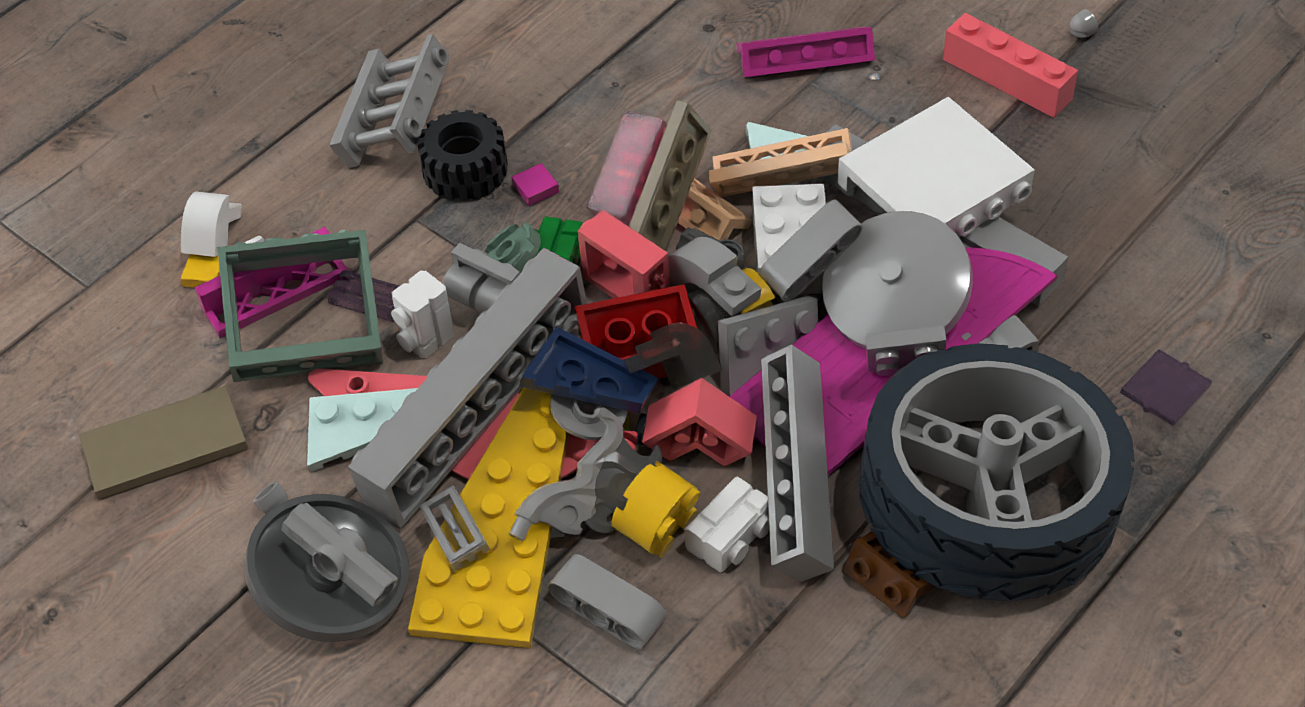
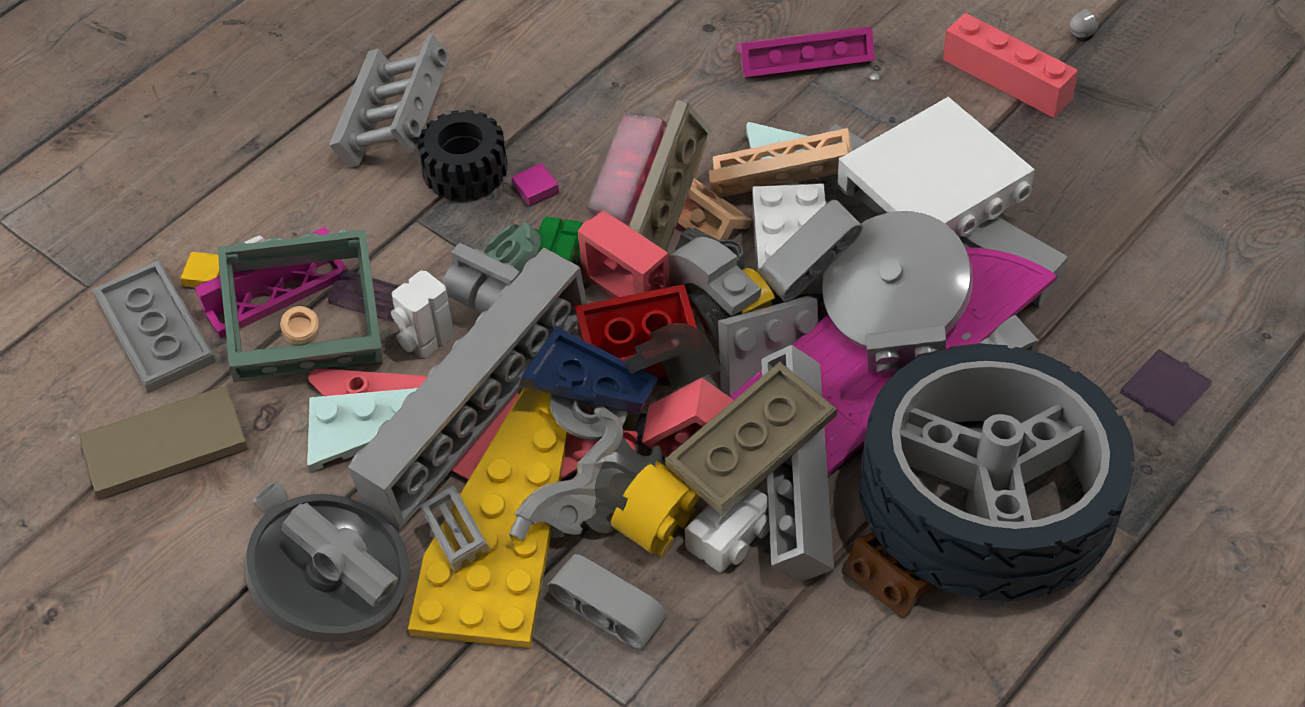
(154, 326): none -> light grey tile
(206, 223): white brick -> none
(299, 325): none -> light nougat tile
(750, 438): none -> dark tan tile

